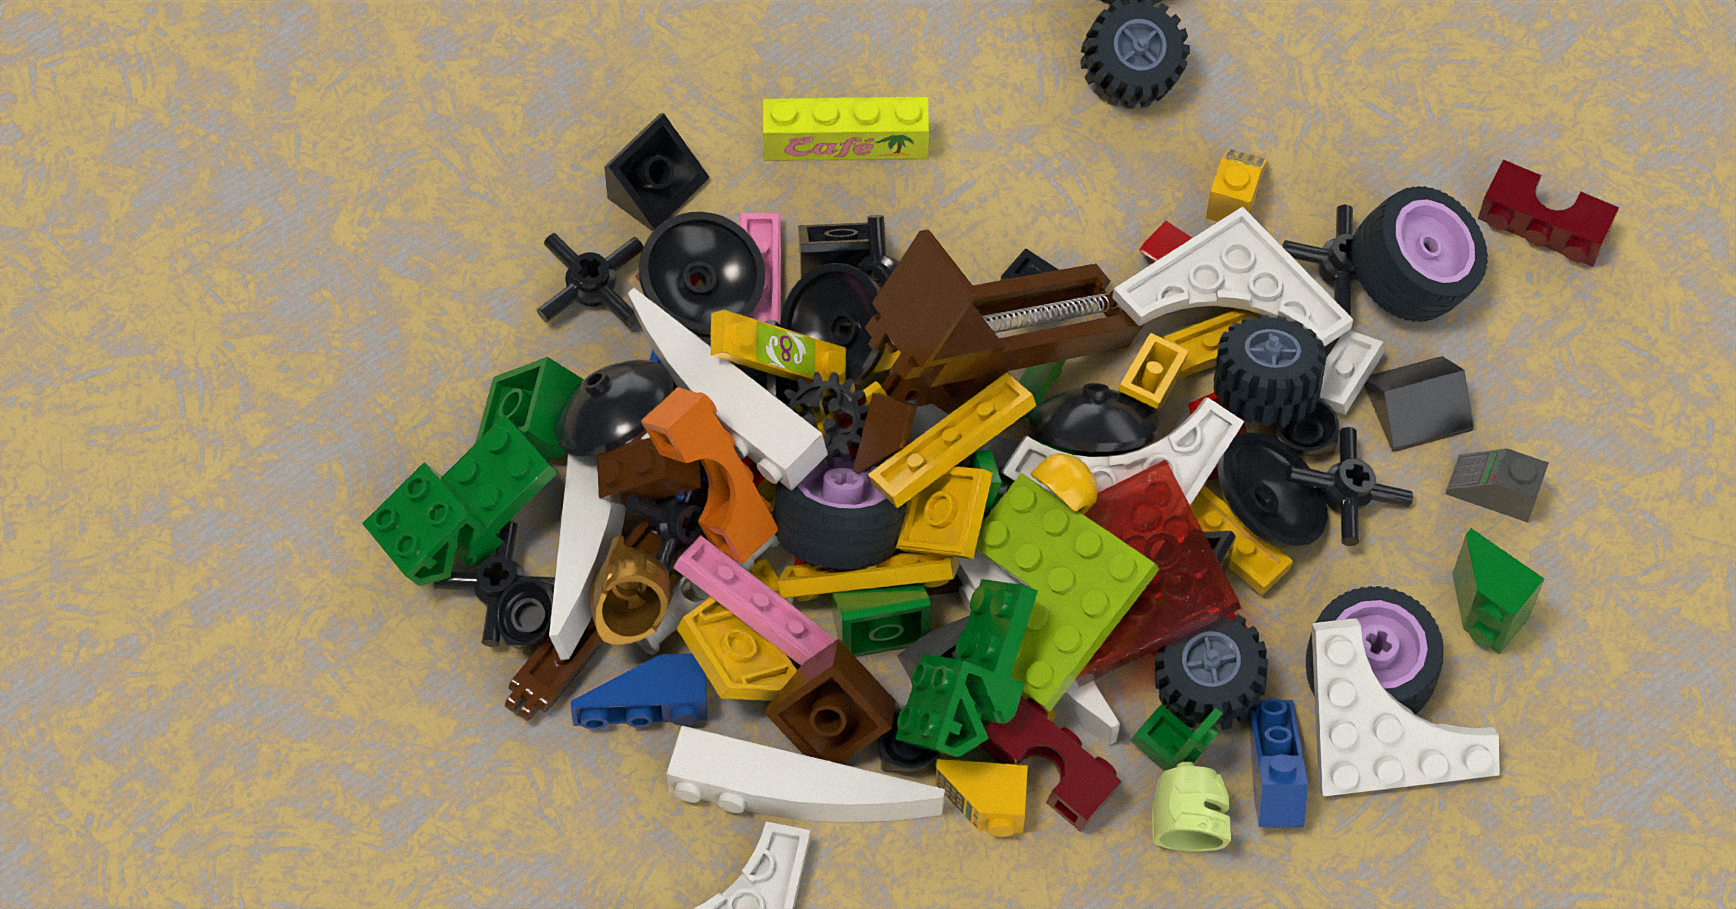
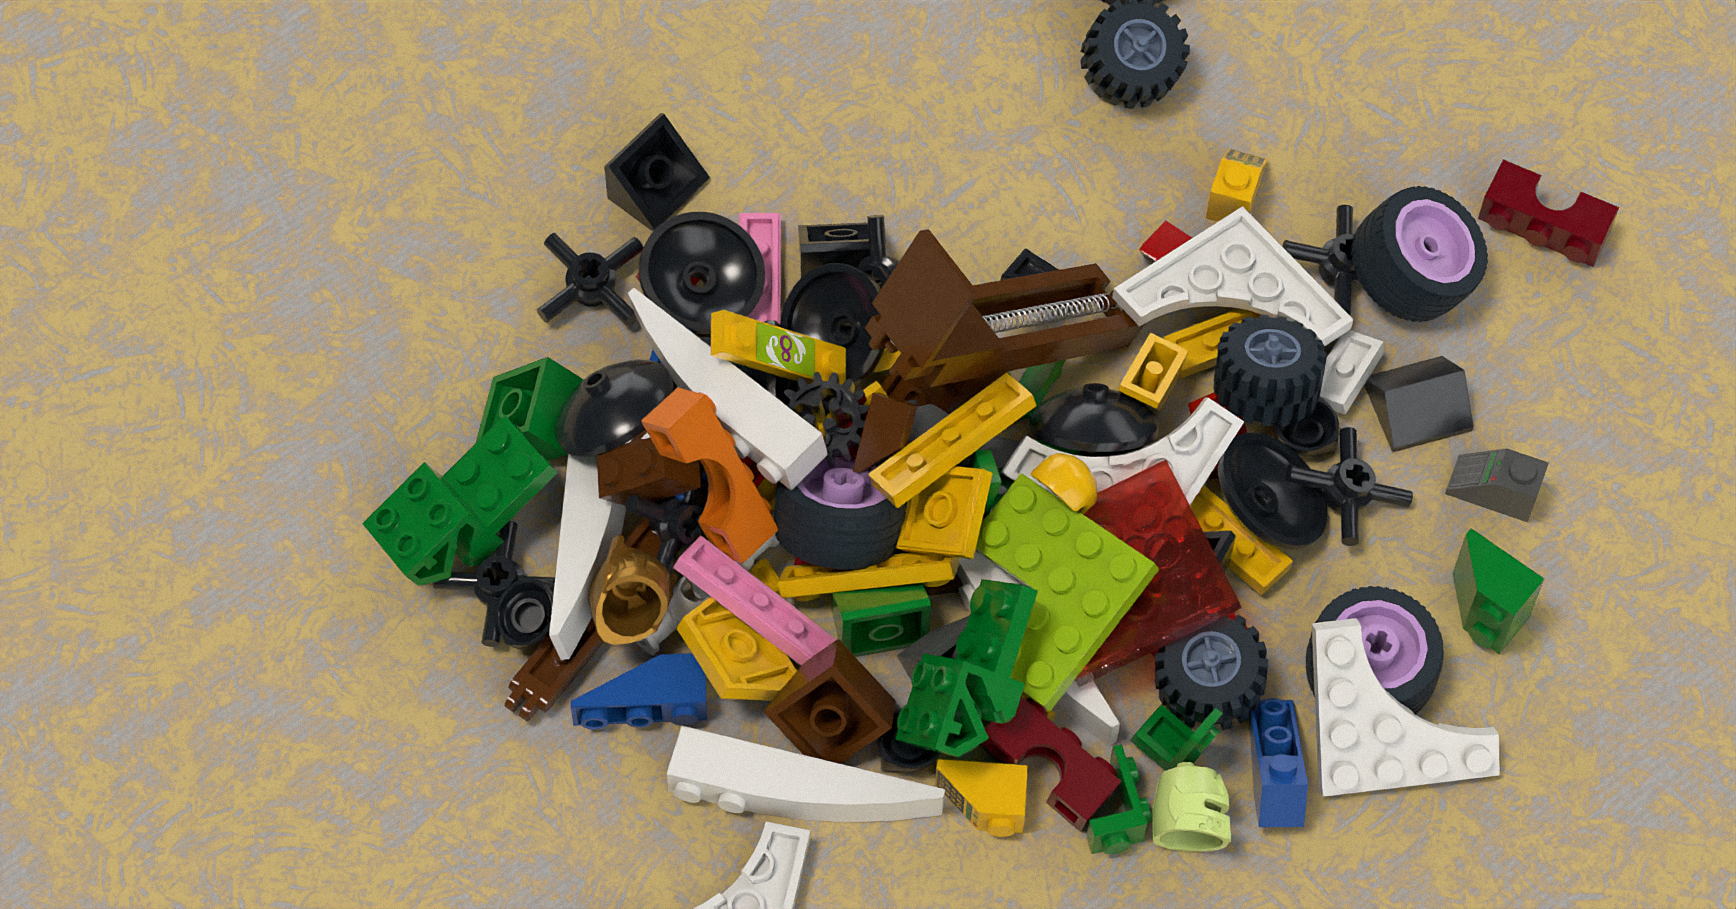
(845, 128): neon yellow brick -> none
(1121, 830): none -> green bracket

